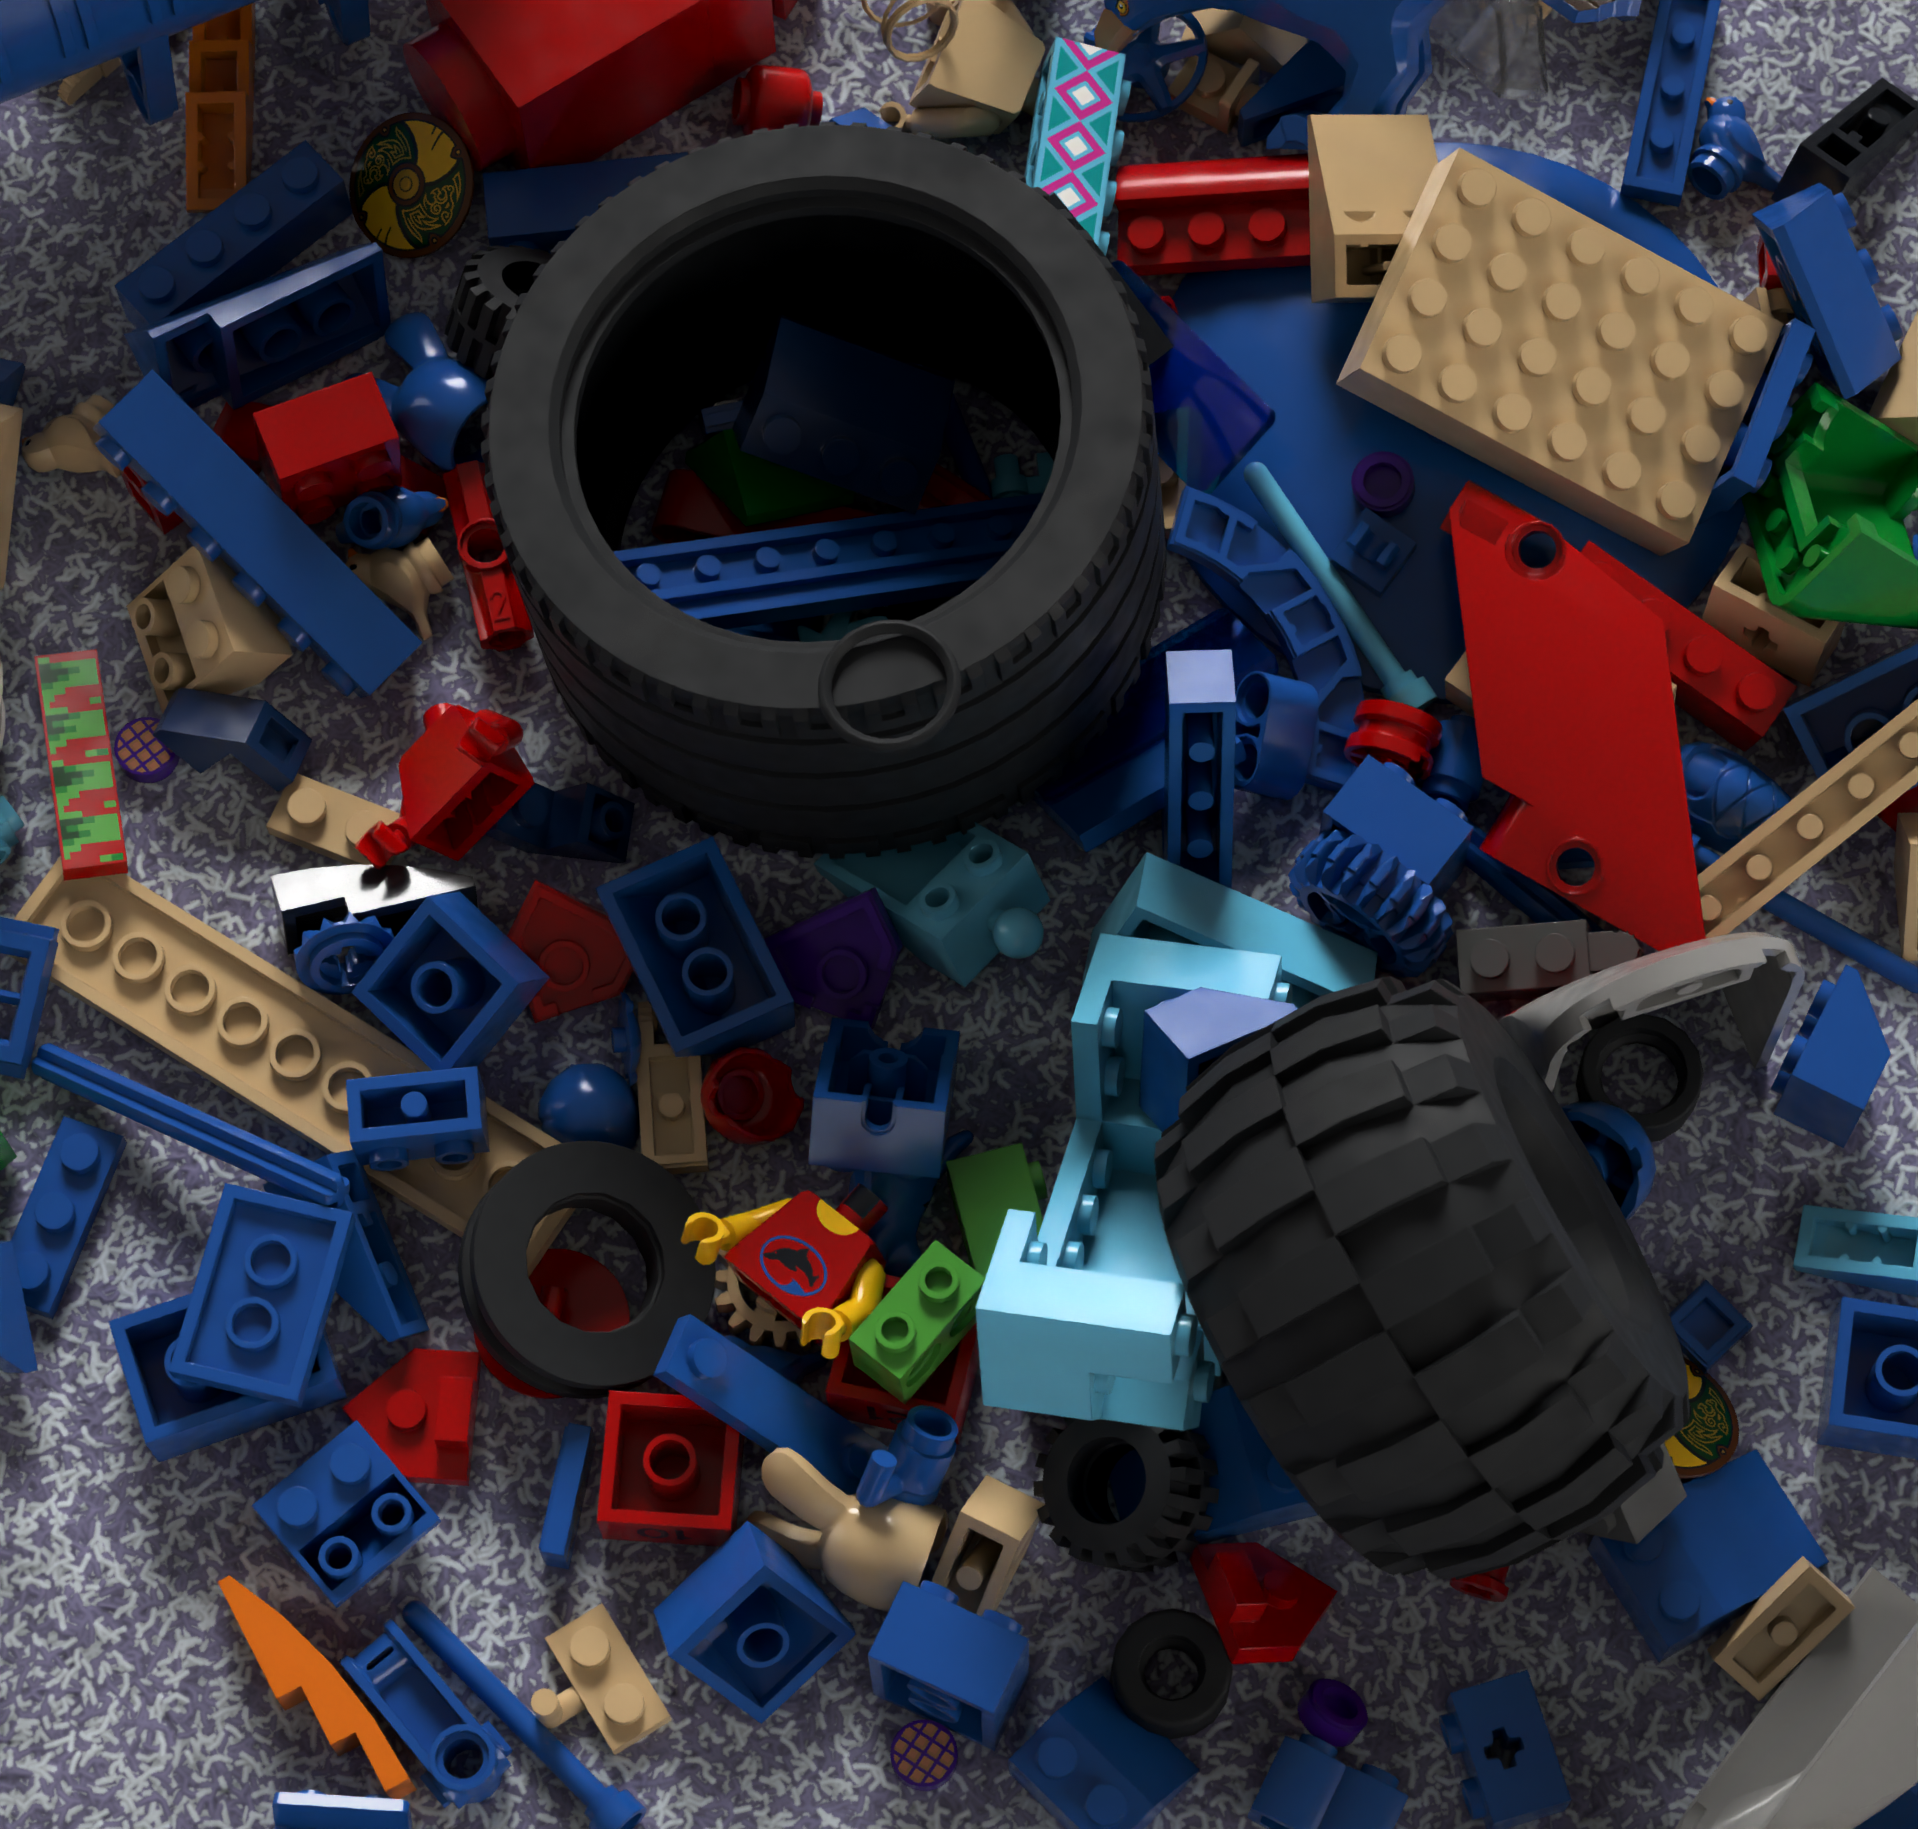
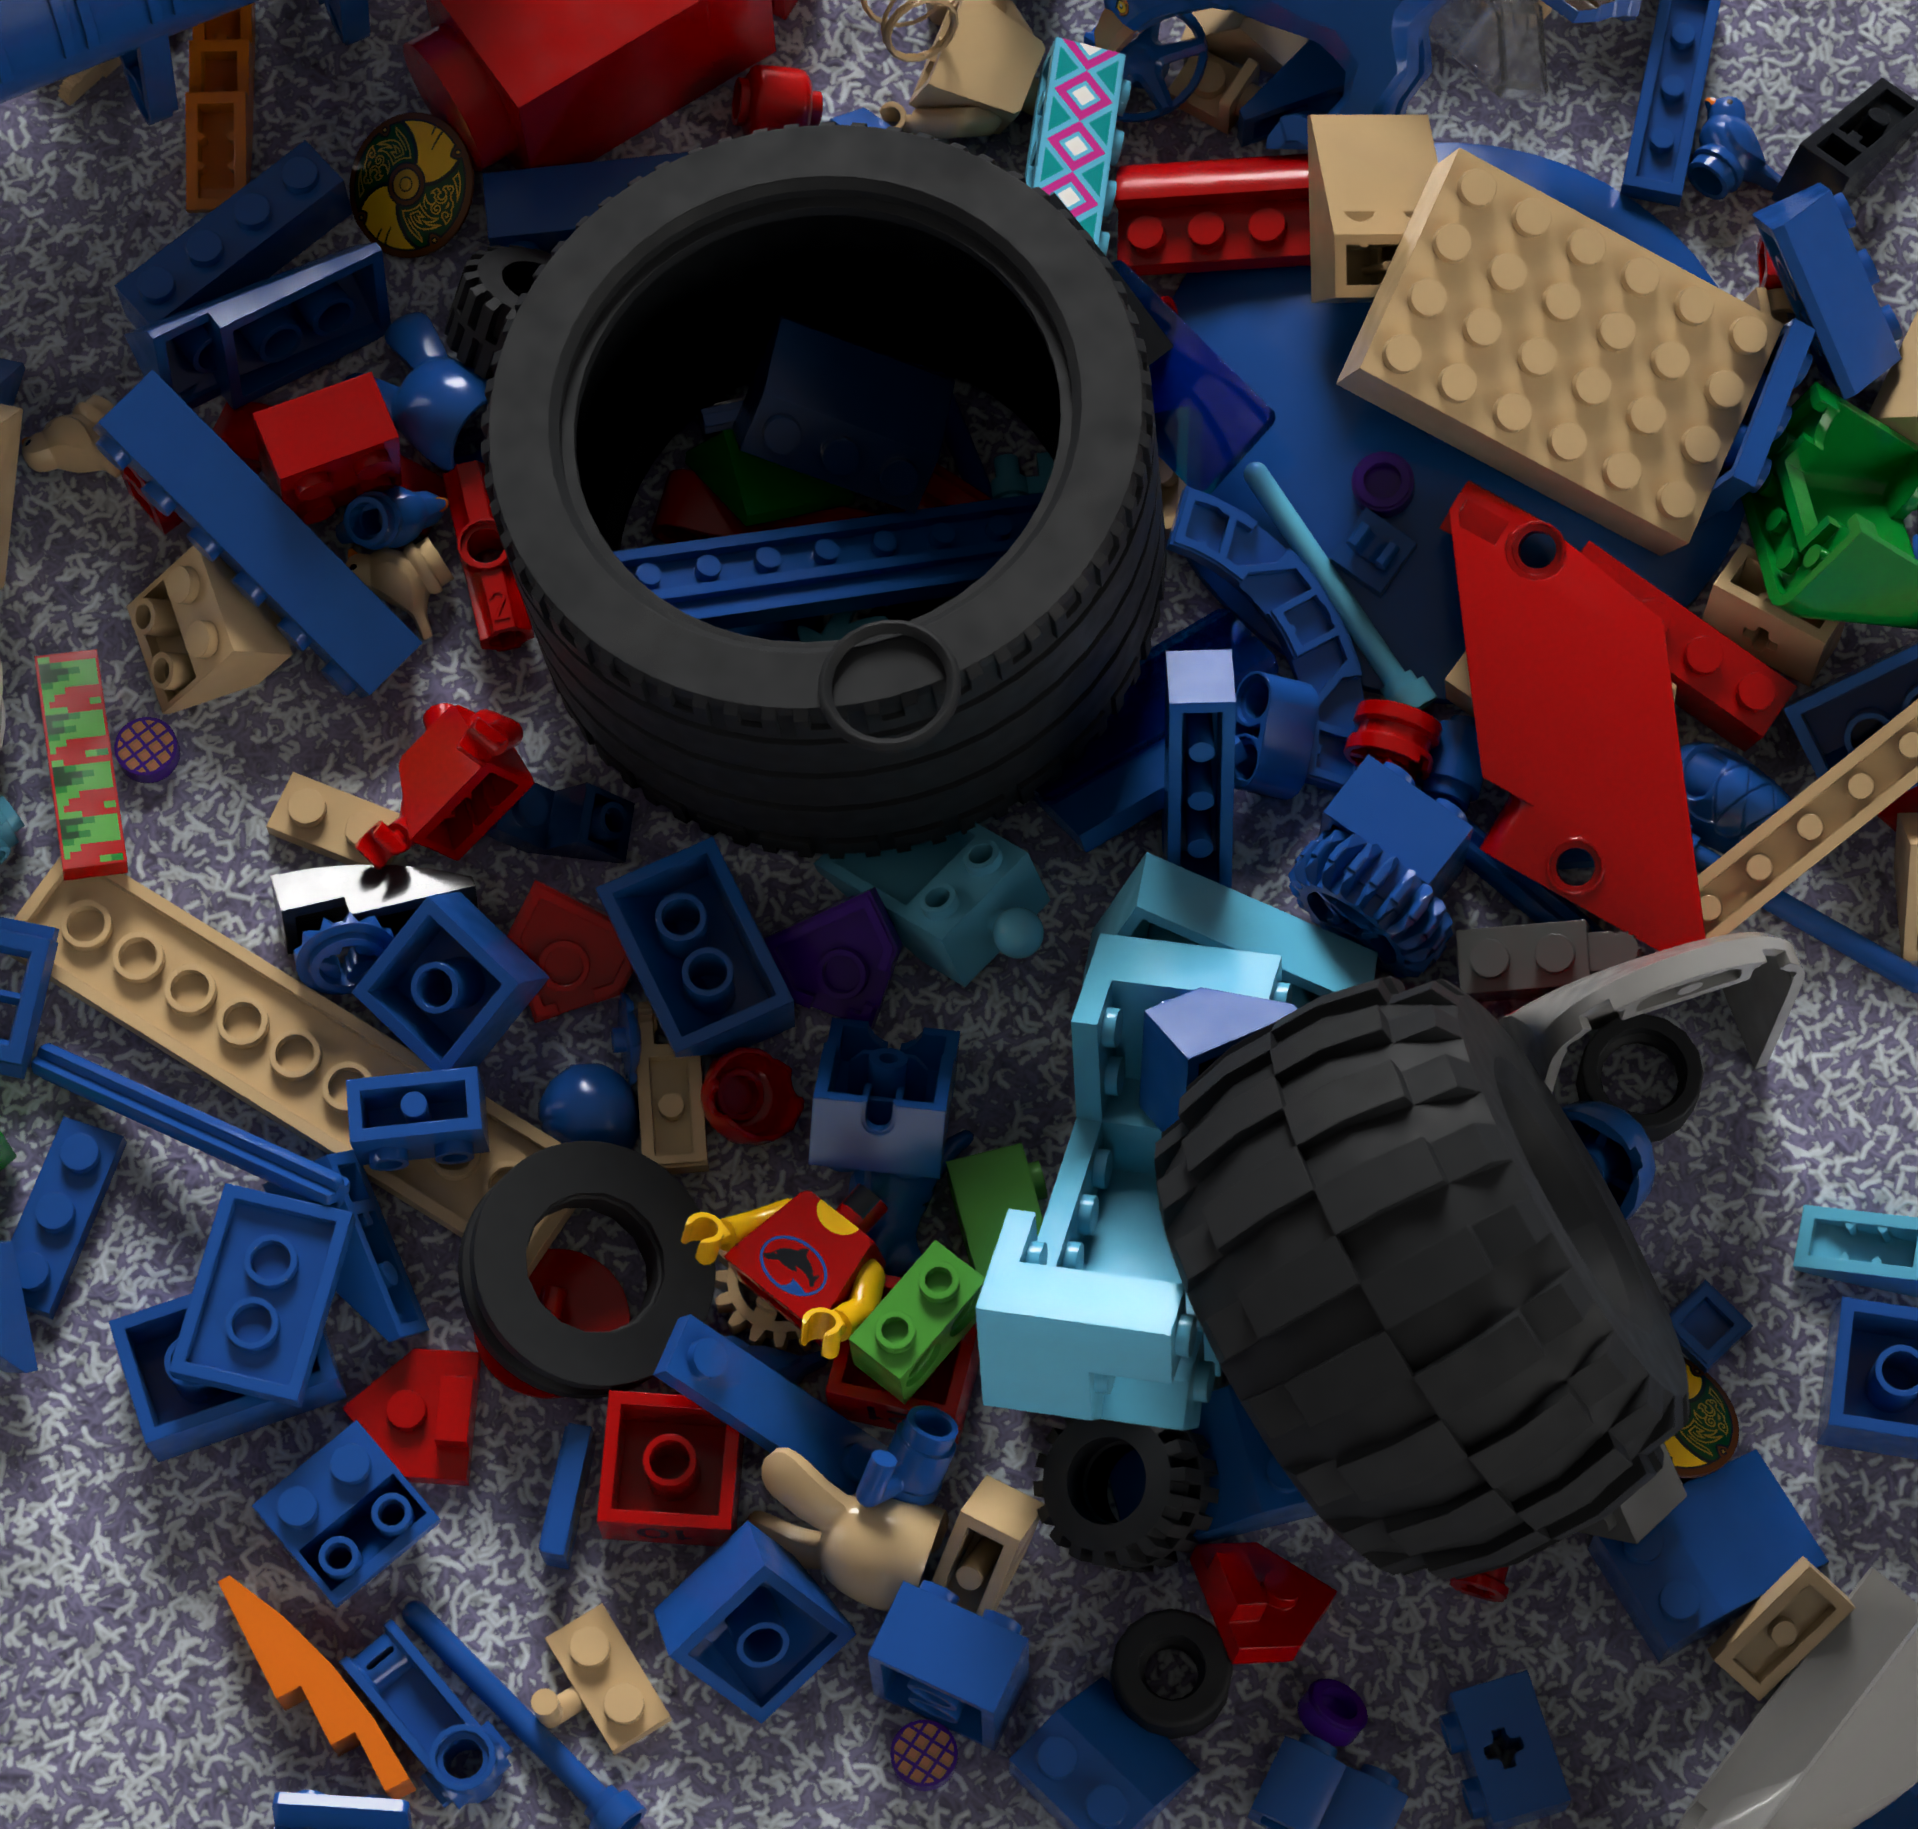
(211, 725): dark blue slope -> none
(1833, 1061): blue slope -> none

